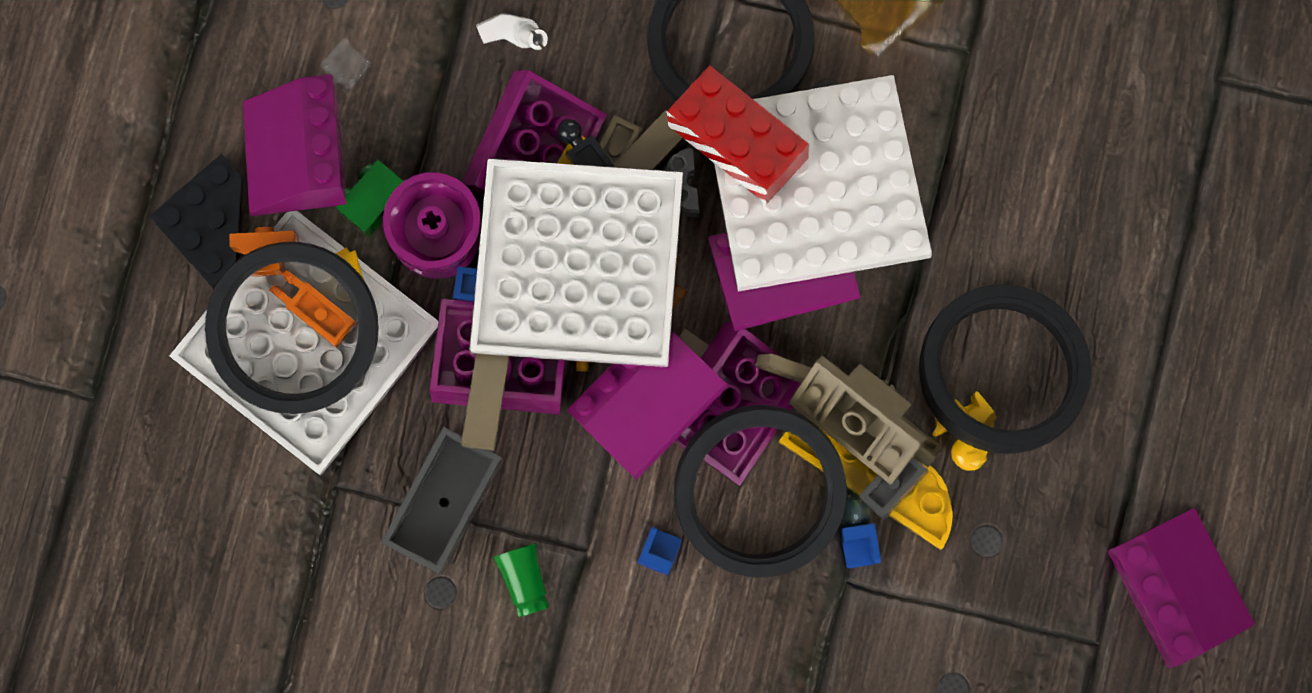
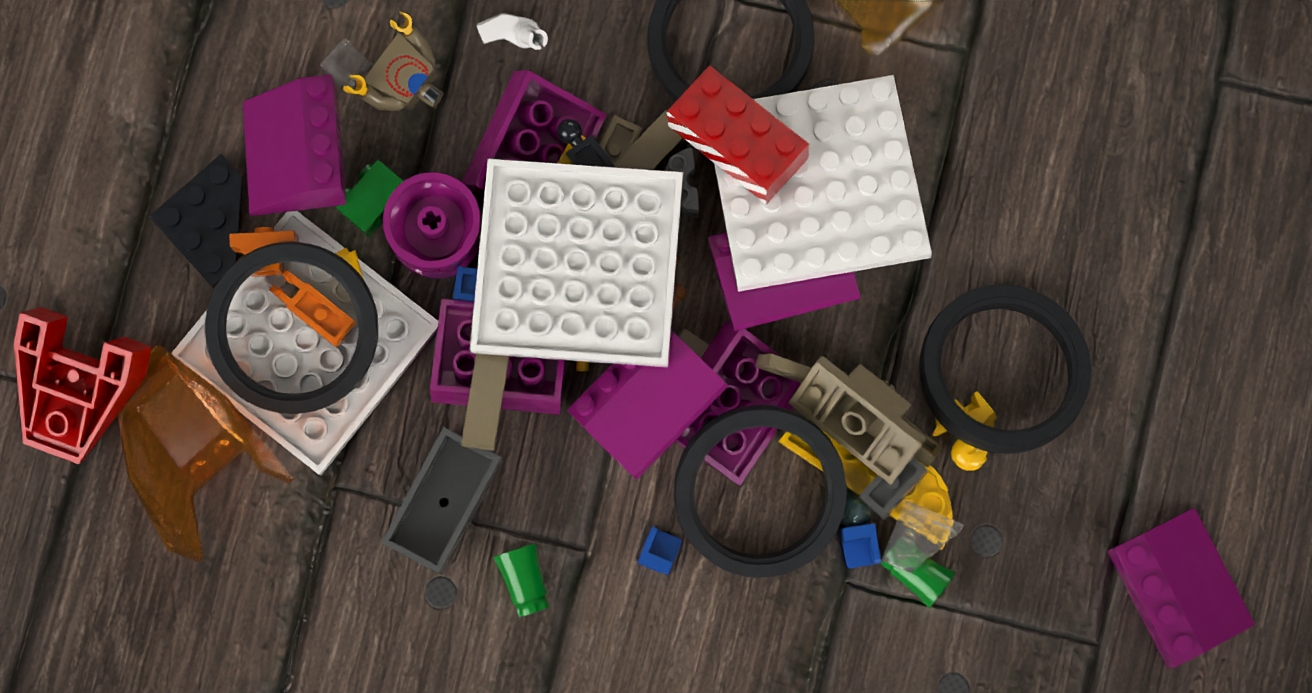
(68, 395): none -> red wedge
(176, 439): none -> clear orange windscreen
(401, 73): none -> dark tan torso
(918, 536): none -> clear wing
(926, 581): none -> green plant

